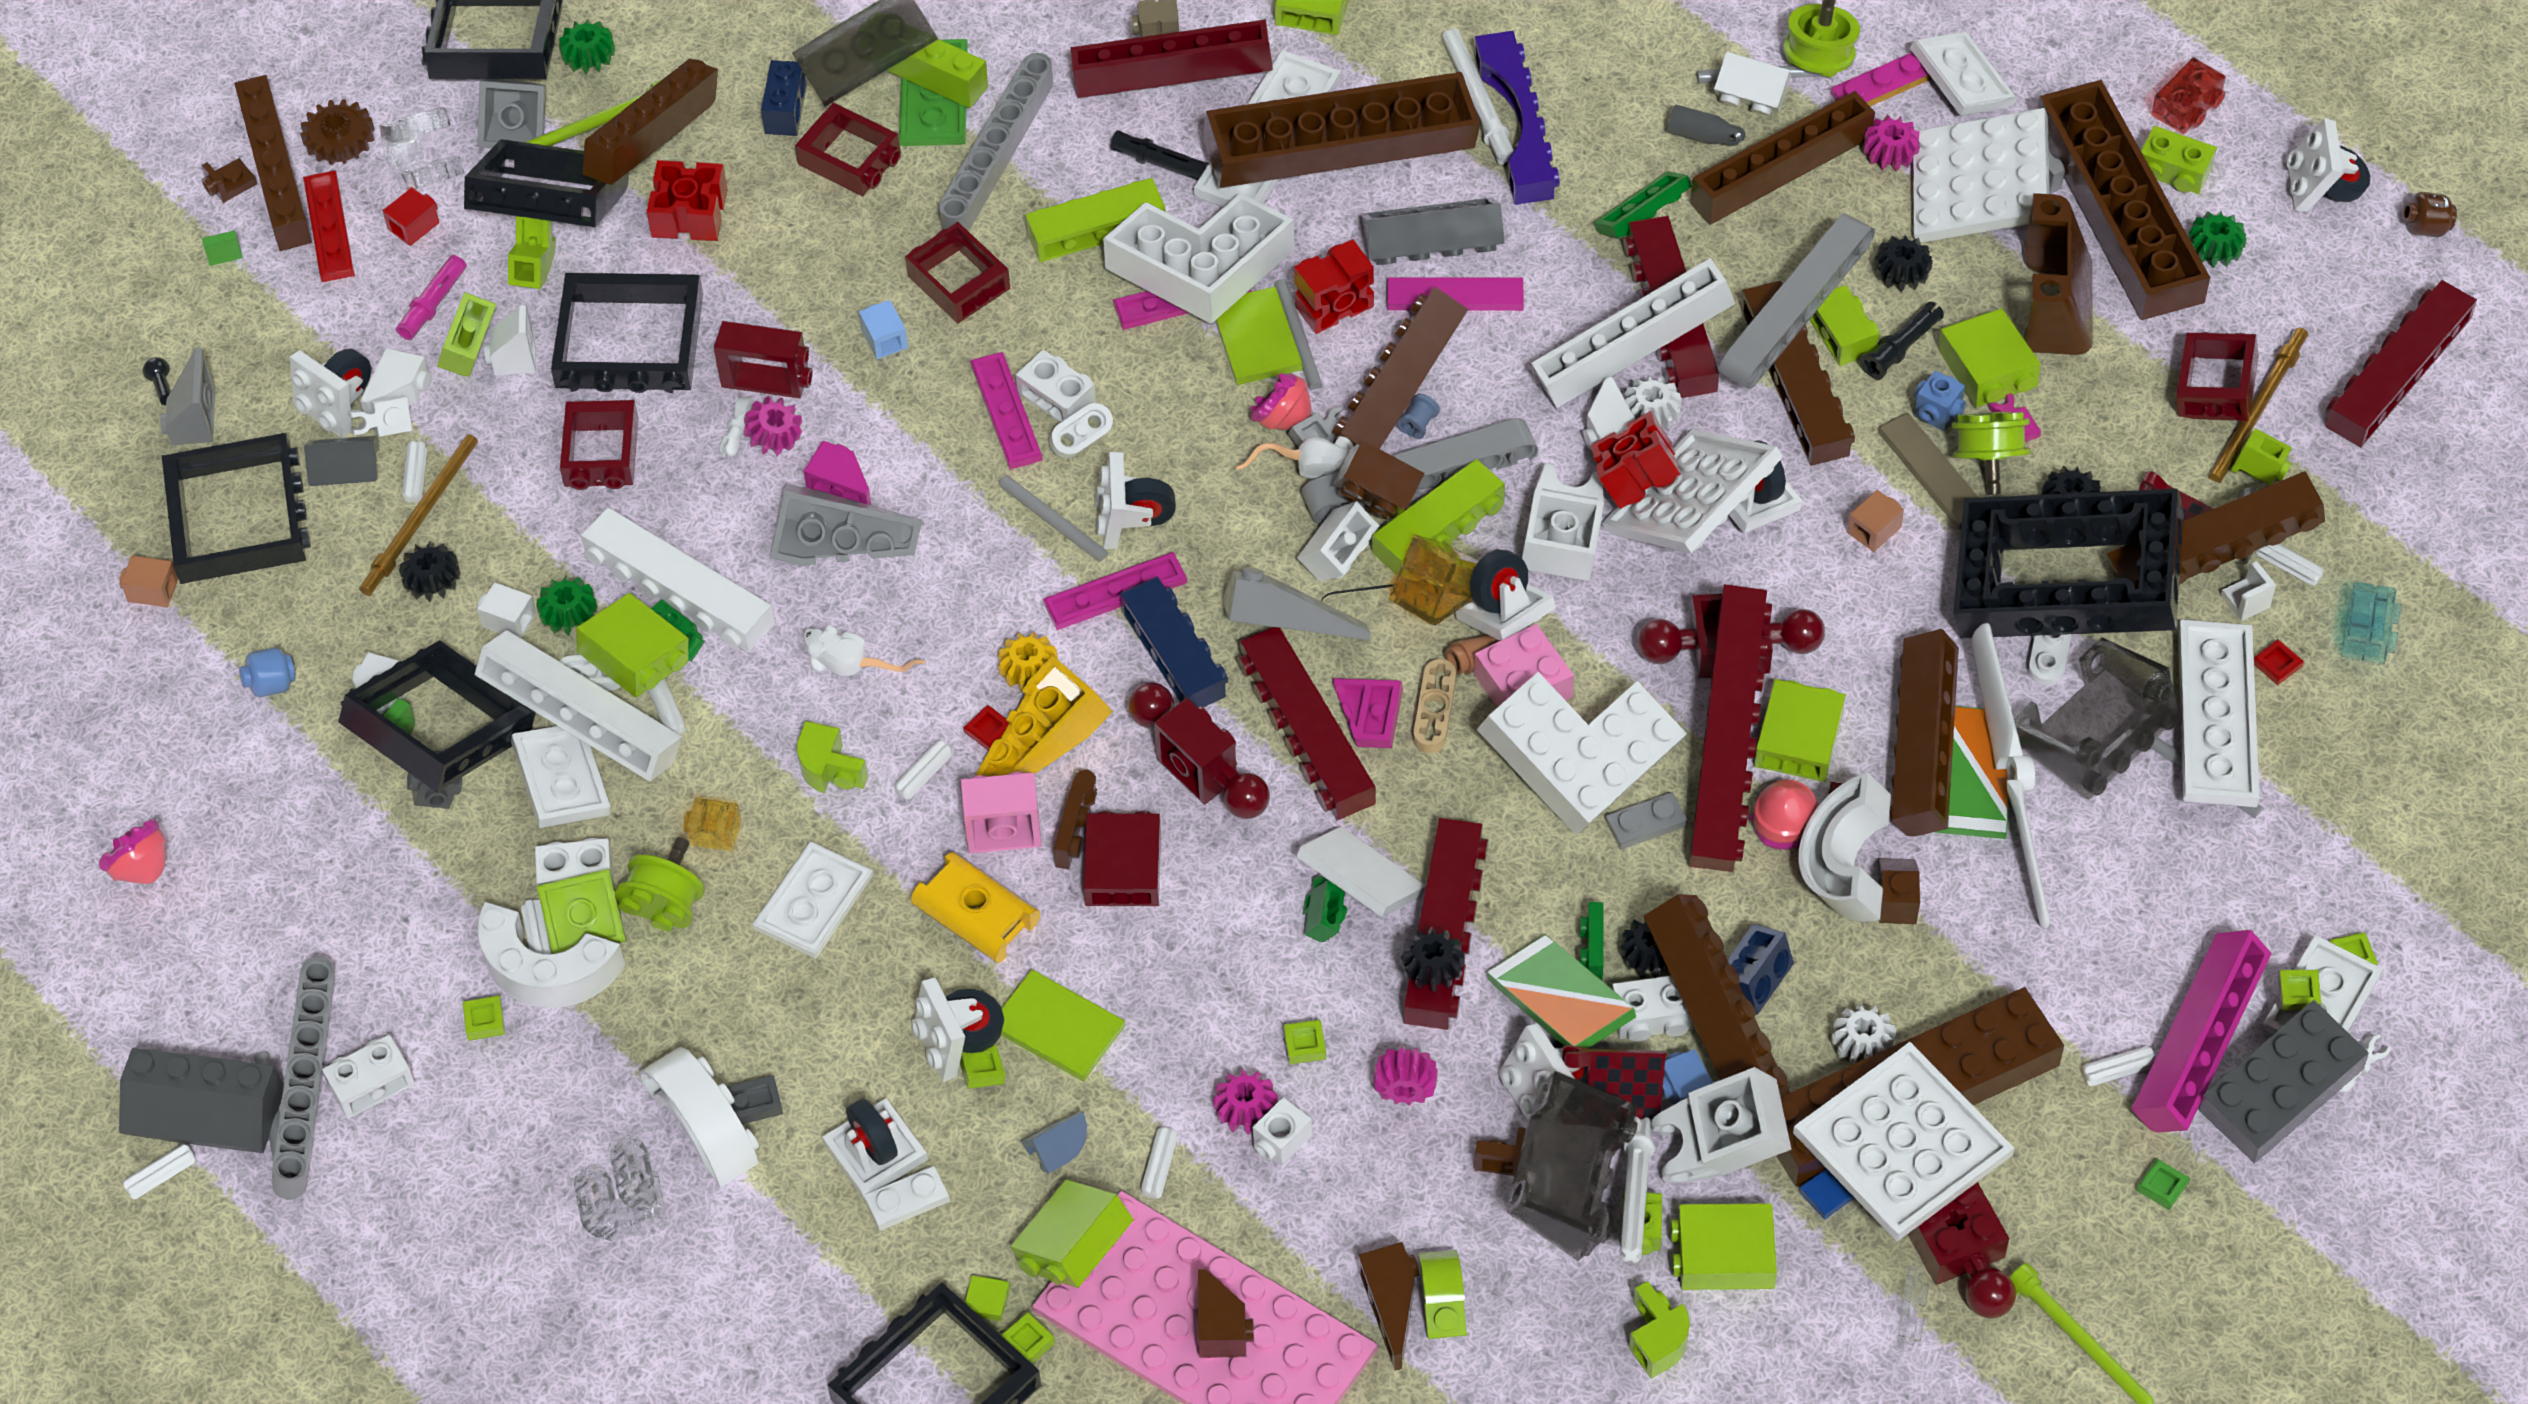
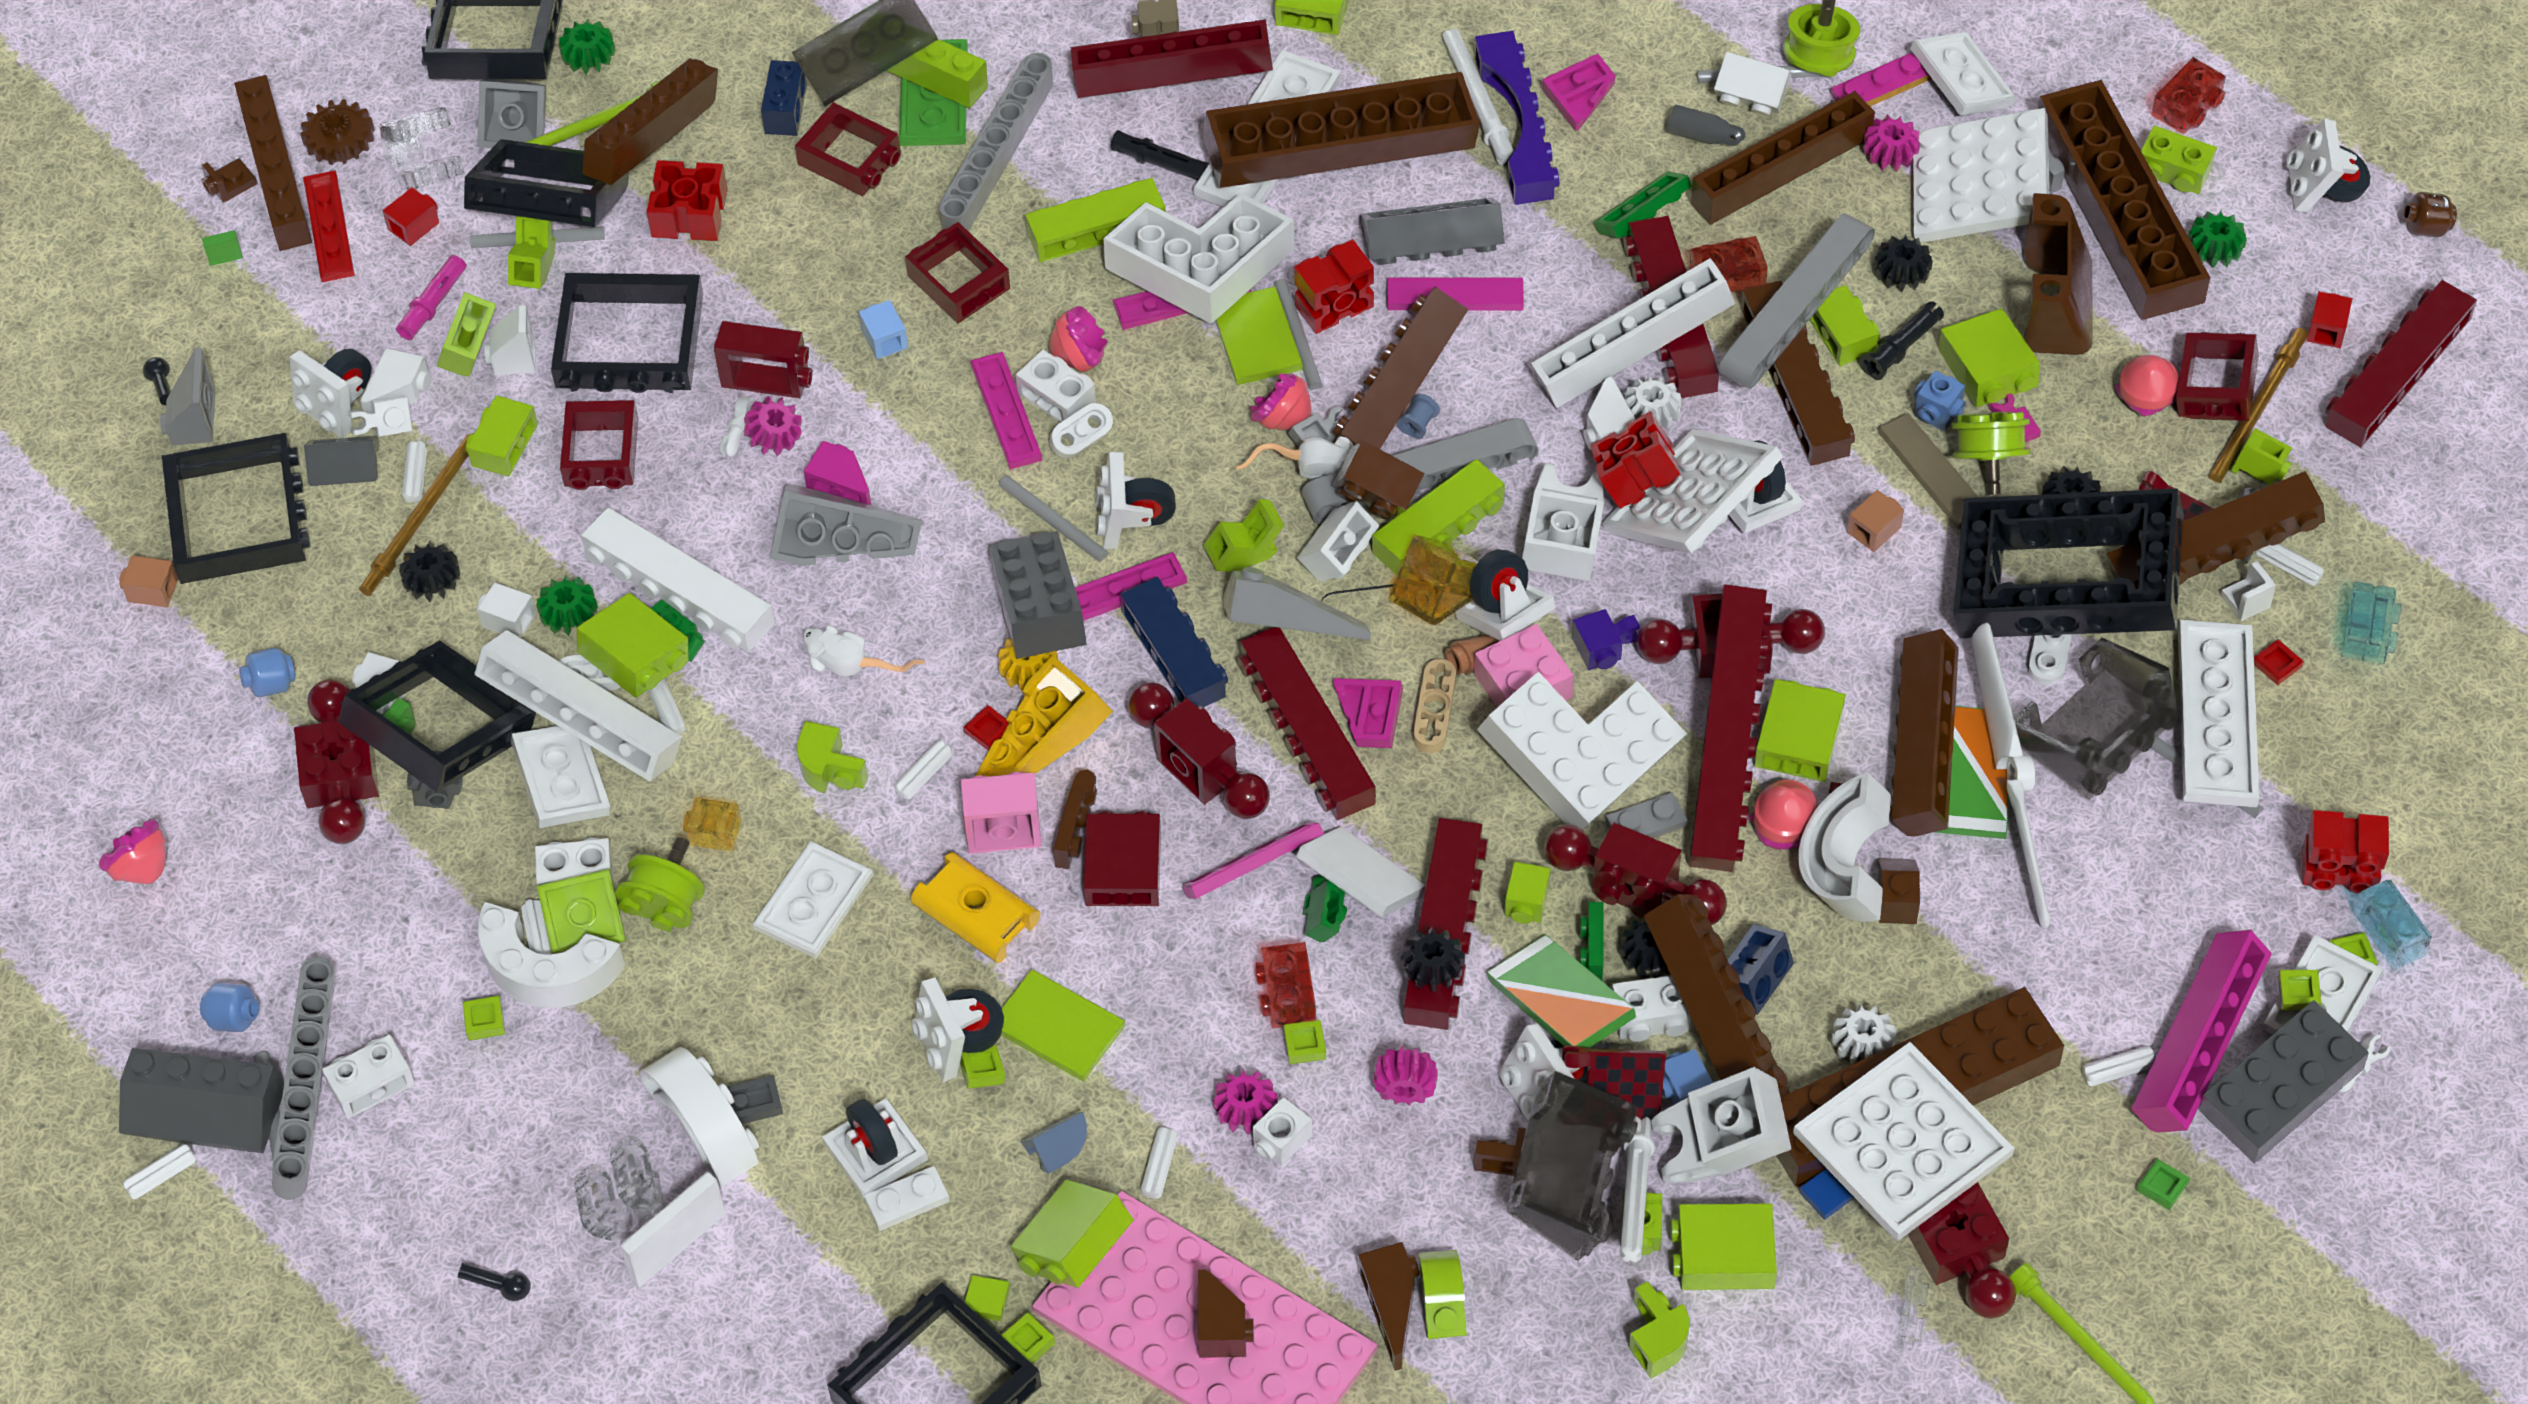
(228, 1007): none -> medium blue head
(334, 765): none -> dark red brick
(501, 435): none -> lime brick
(512, 1286): none -> black bar
(561, 235): none -> light grey bar
(673, 1229): none -> white tile
(1037, 594): none -> dark grey brick
(1078, 339): none -> hair
(1245, 543): none -> lime brick
(1252, 859): none -> dark pink tile
(1290, 985): none -> clear red brick
(1527, 892): none -> lime brick
(1579, 89): none -> dark pink wing
(1601, 640): none -> dark purple brick
(1630, 869): none -> dark red brick
(1737, 260): none -> clear red brick
(2148, 384): none -> coral hair
(2329, 319): none -> red brick
(2345, 850): none -> red brick
(2392, 924): none -> clear light blue brick

